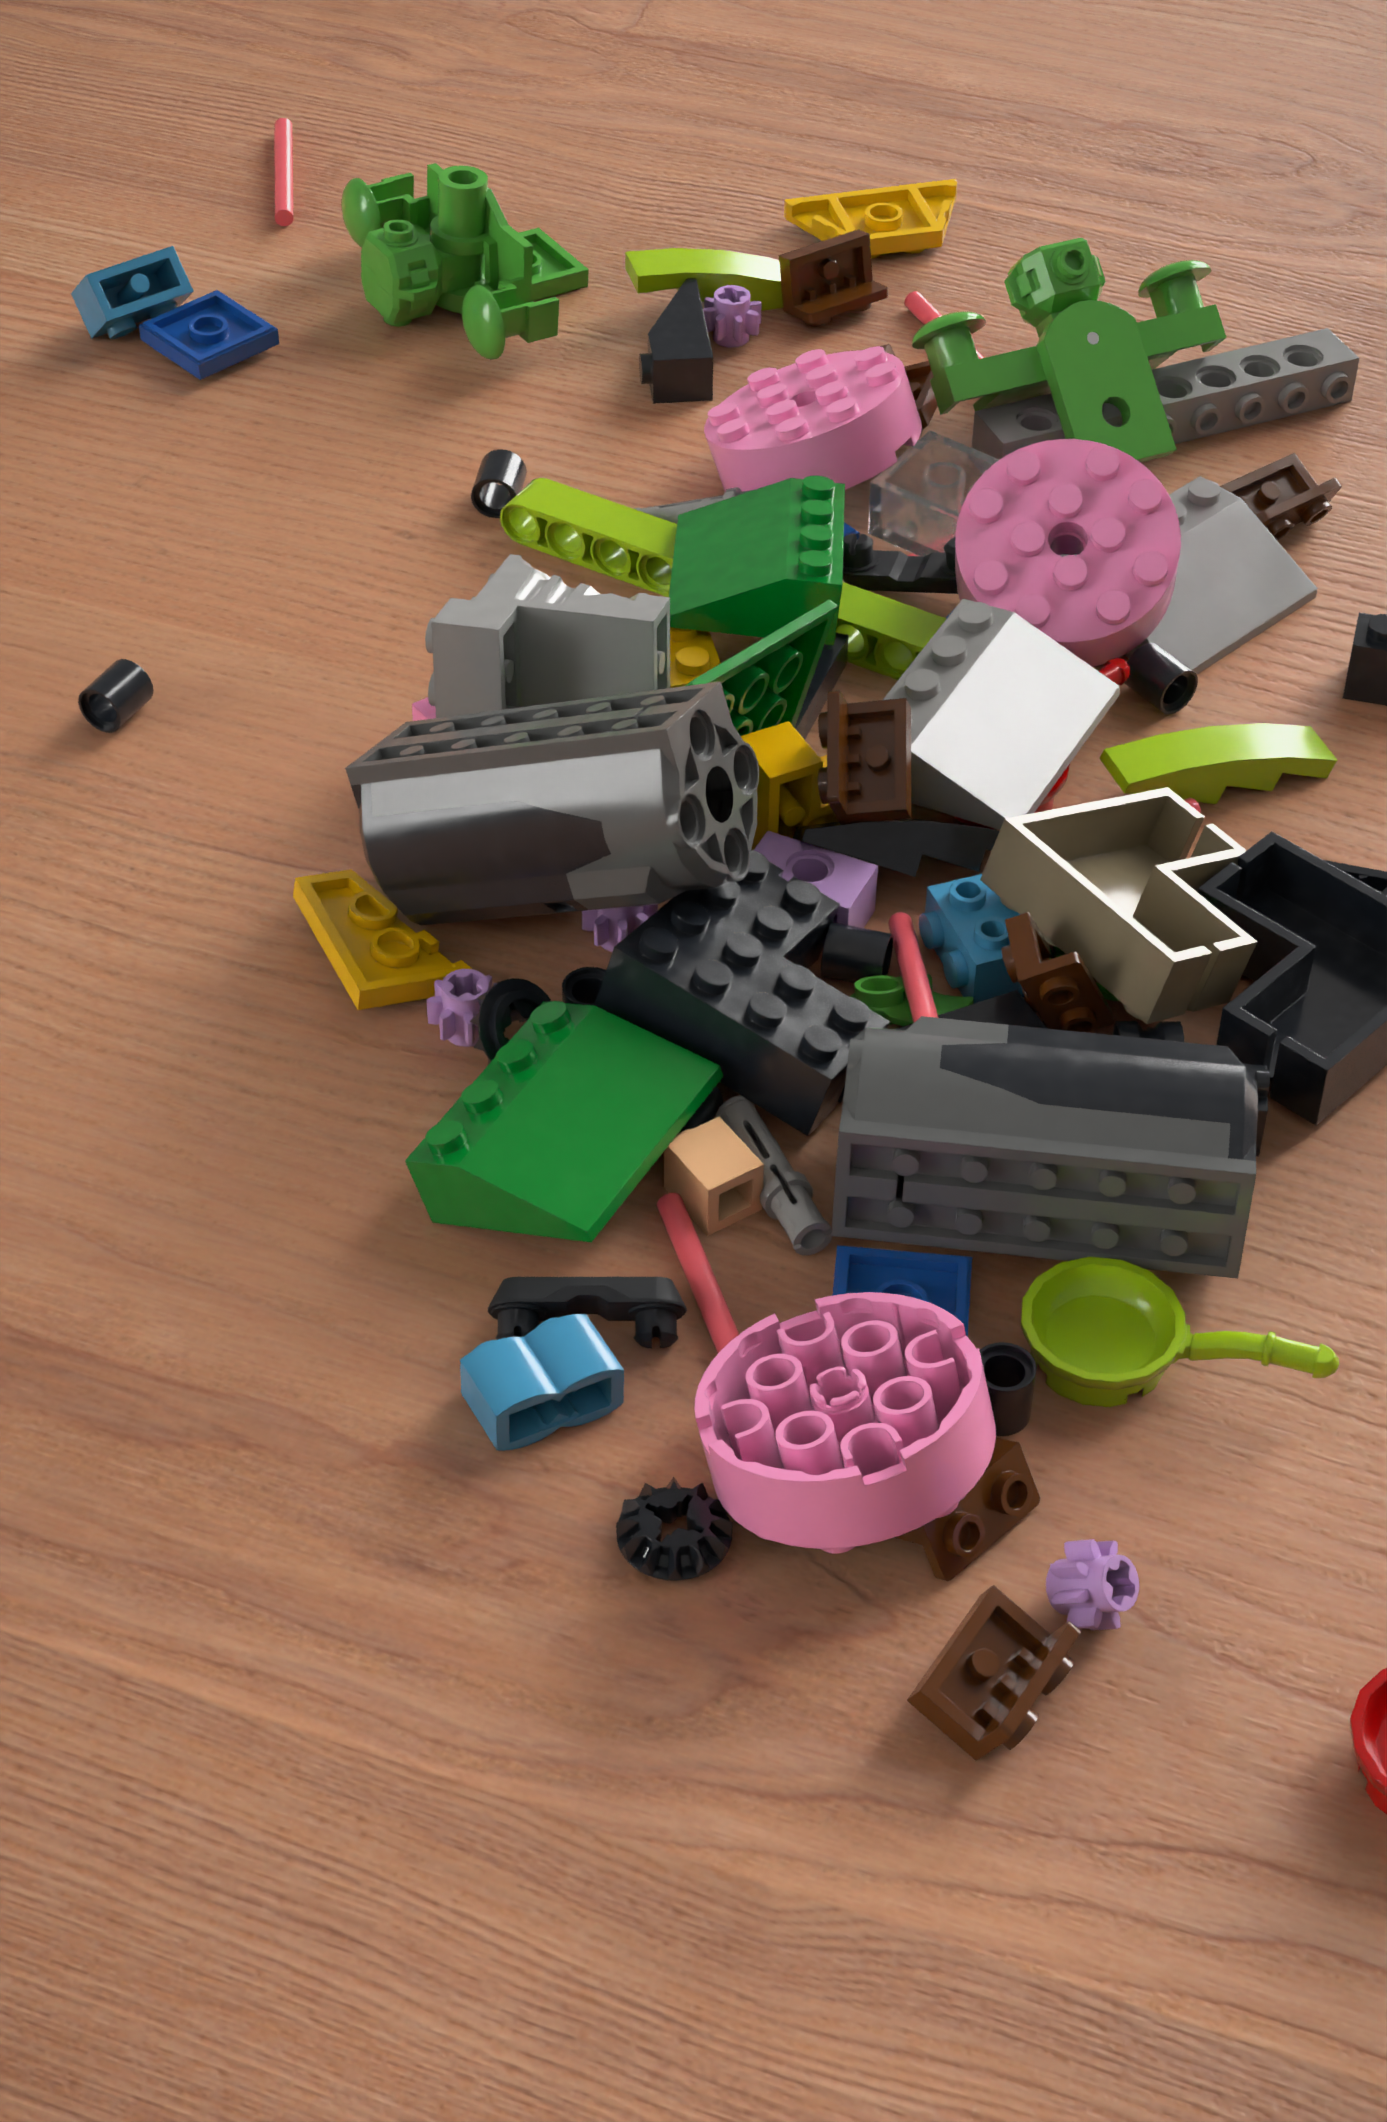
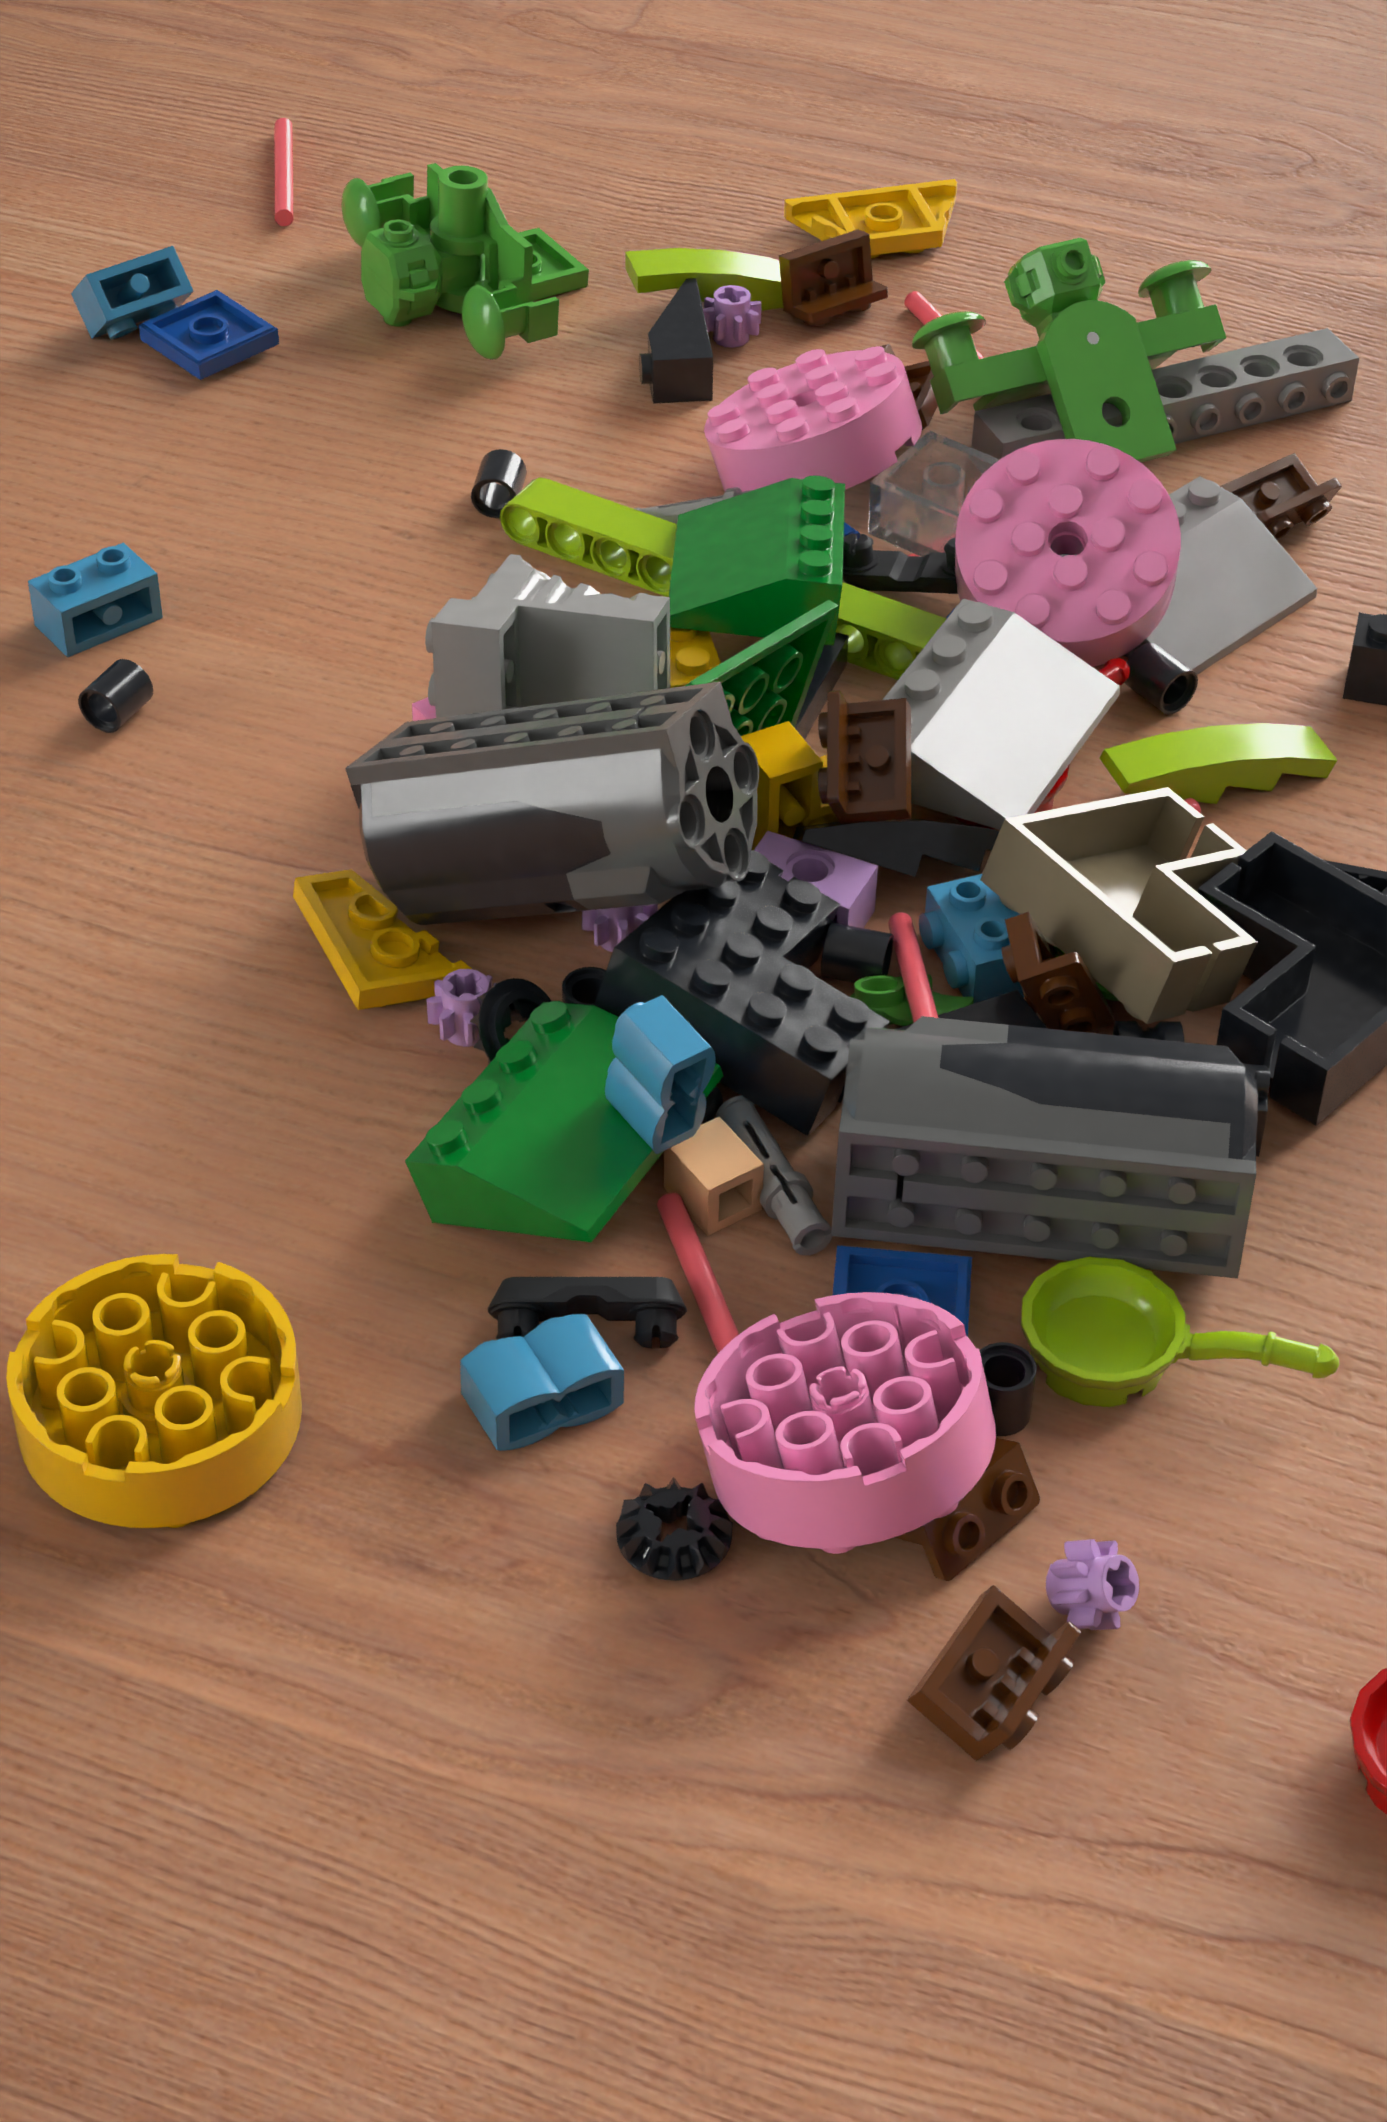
(95, 599): none -> dark azure brick
(155, 1391): none -> yellow brick
(659, 1073): none -> dark azure brick

